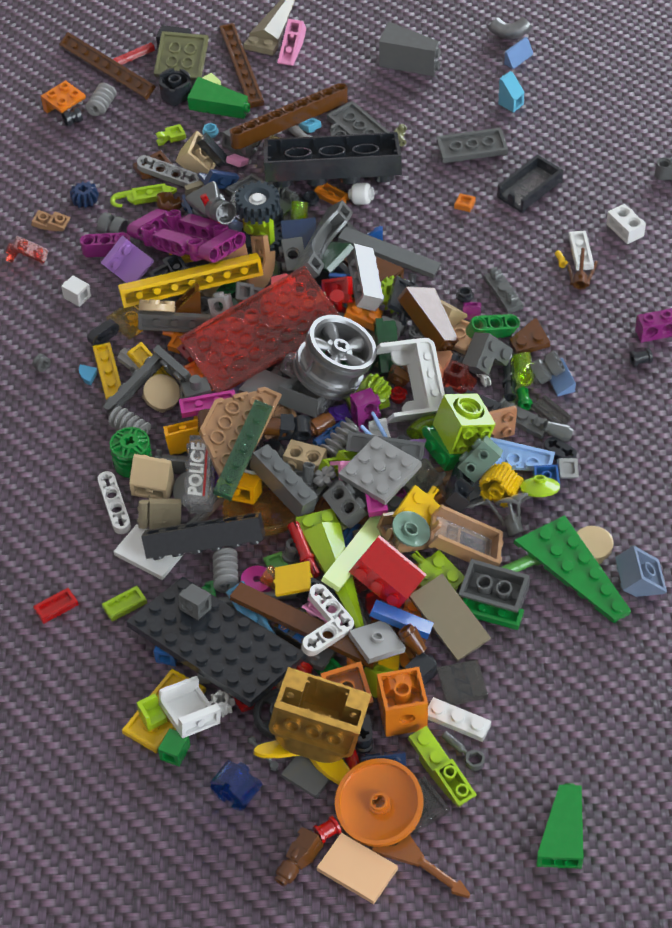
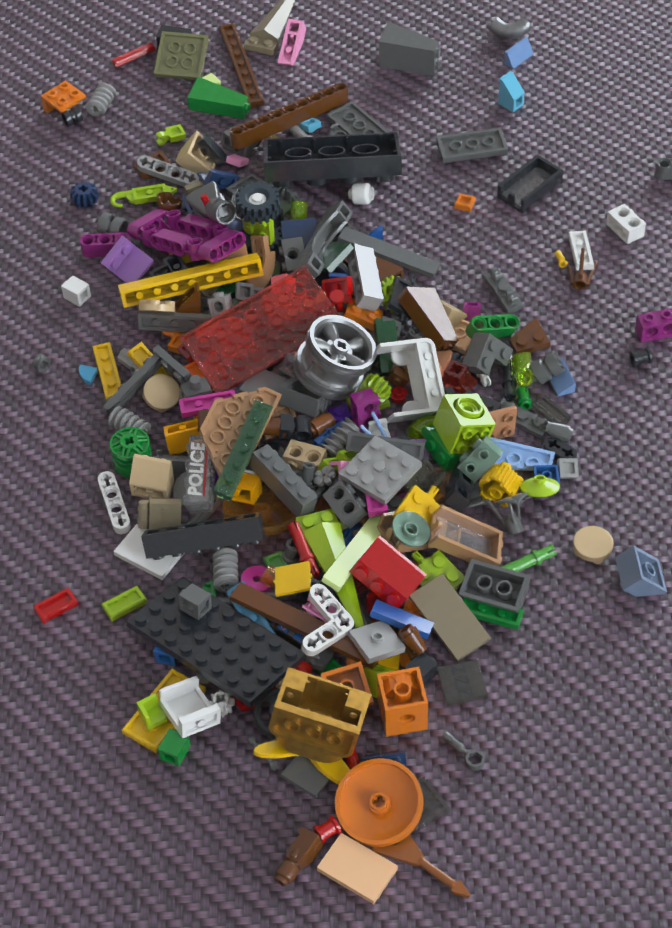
(26, 248): clear red bracket -> none
(50, 222): medium nougat slope -> none
(103, 332): black beam -> none
(107, 65): reddish brown tile -> none
(127, 320): clear yellow tile -> none
(174, 86): black brick -> none
(211, 130): medium azure plate -> none
(235, 784): clear blue brick -> none
(310, 197): black plate -> none
(329, 196): orange tile -> none
(365, 741): black piece -> none
(401, 132): olive arm -> none
(441, 768): lime slope -> none
(458, 719): white plate -> none
(464, 294): black plate -> none
(564, 830): green slope -> none
(573, 564): green wing -> none

